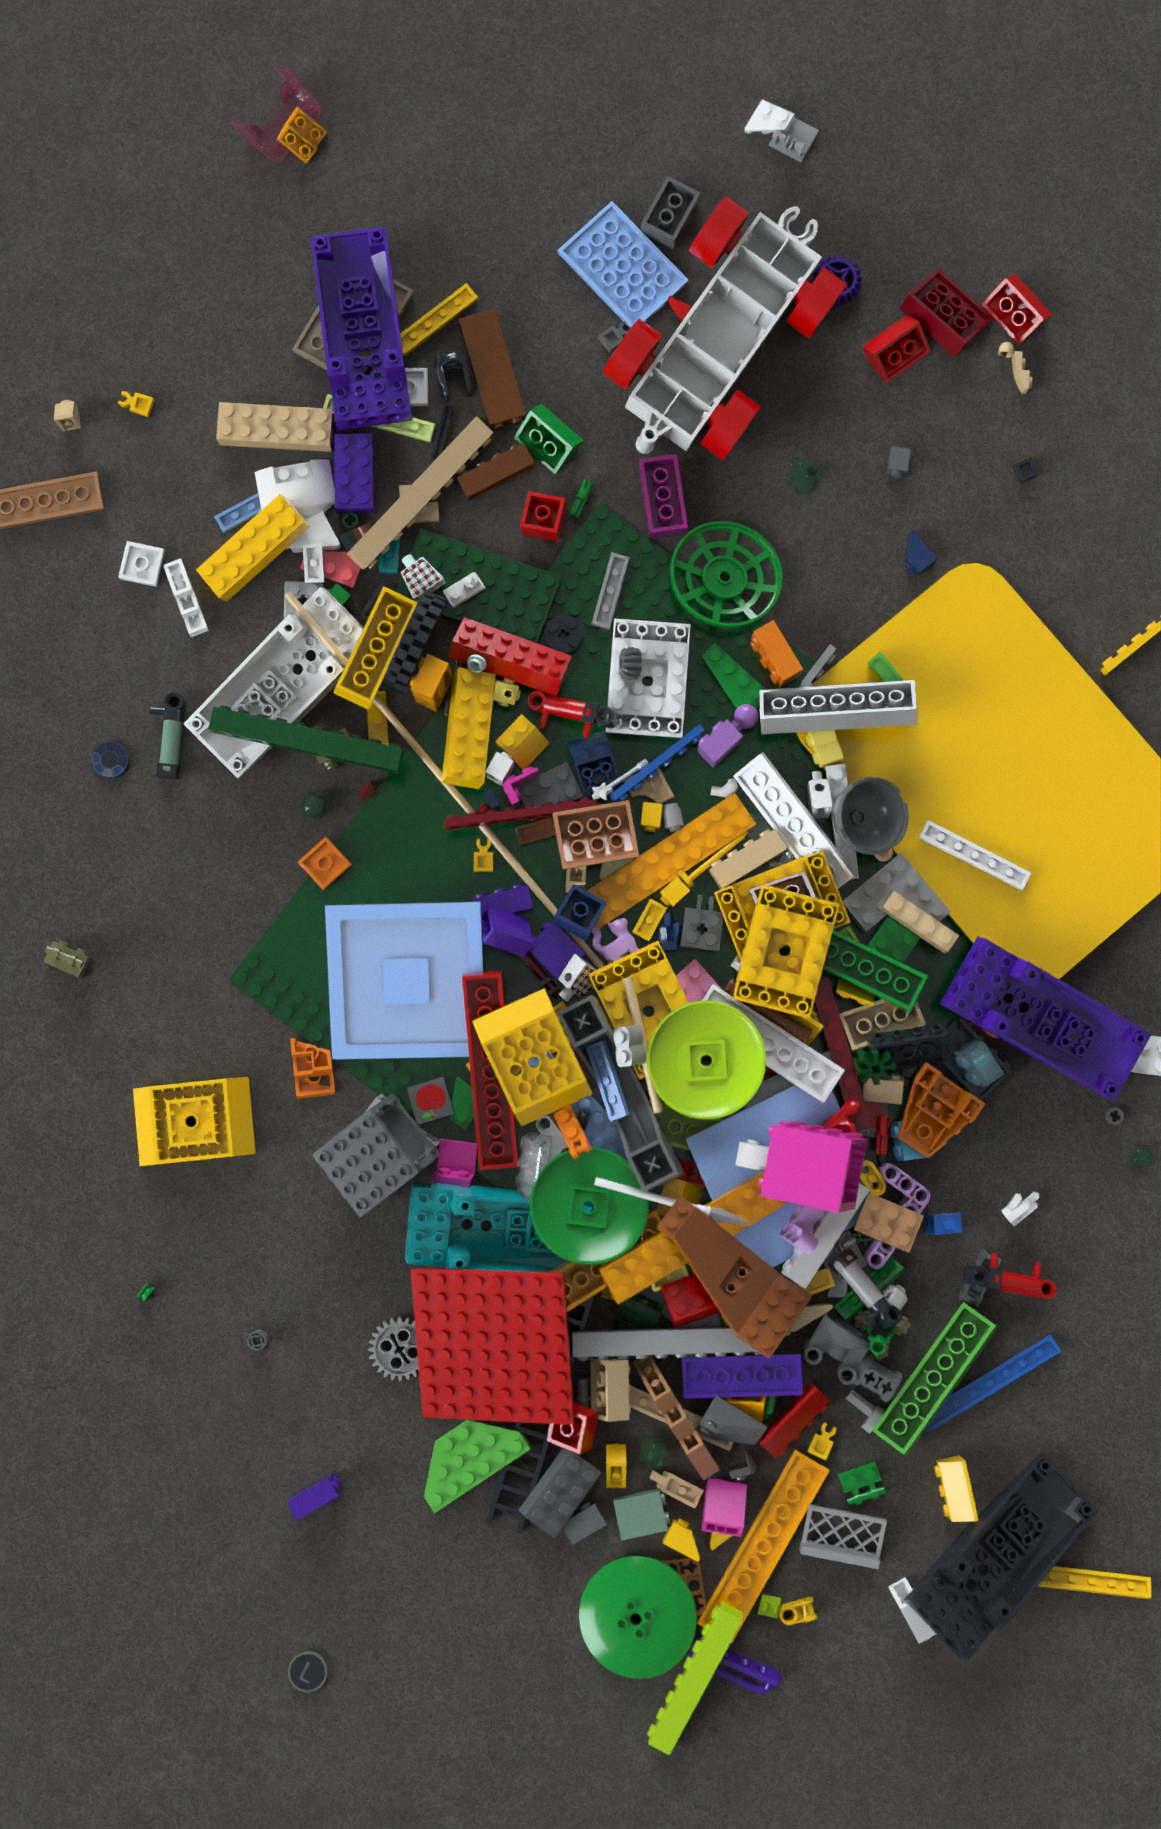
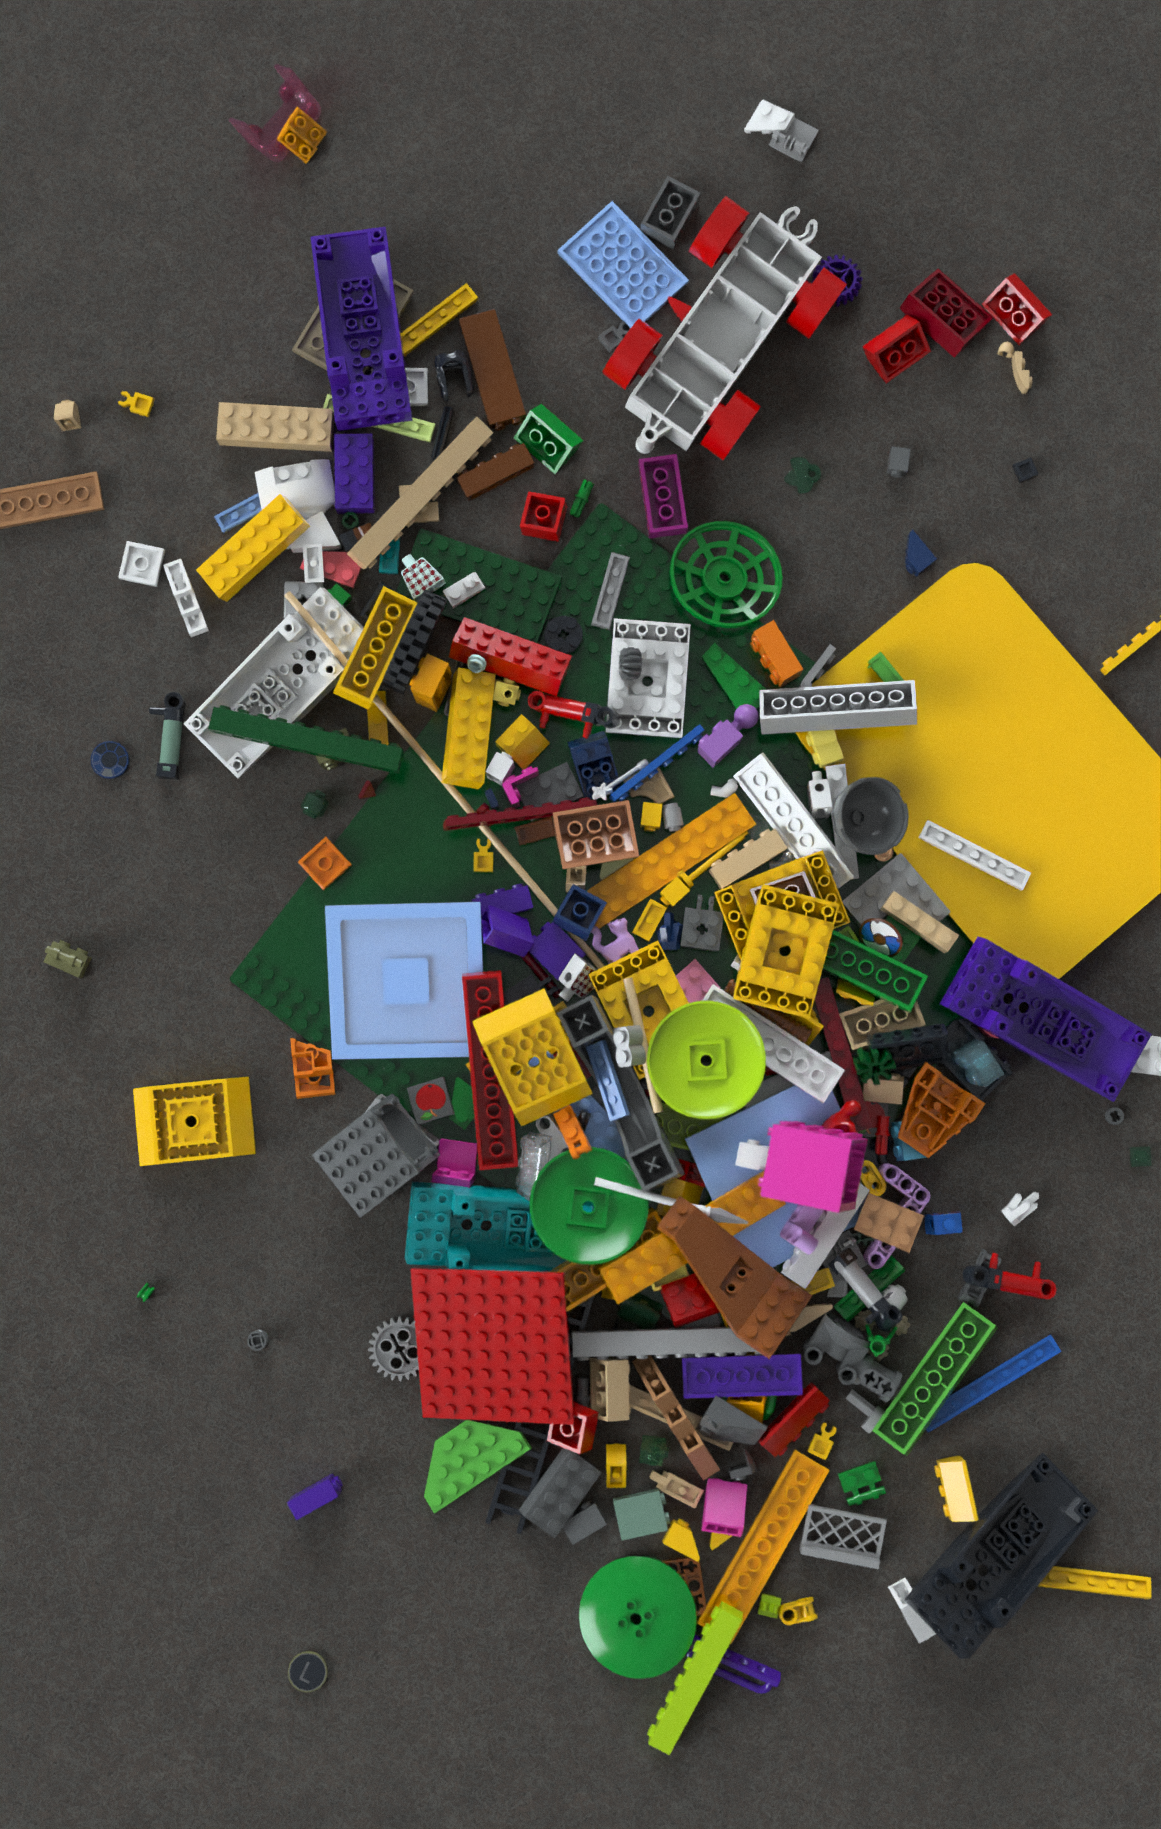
(881, 936): none -> shield

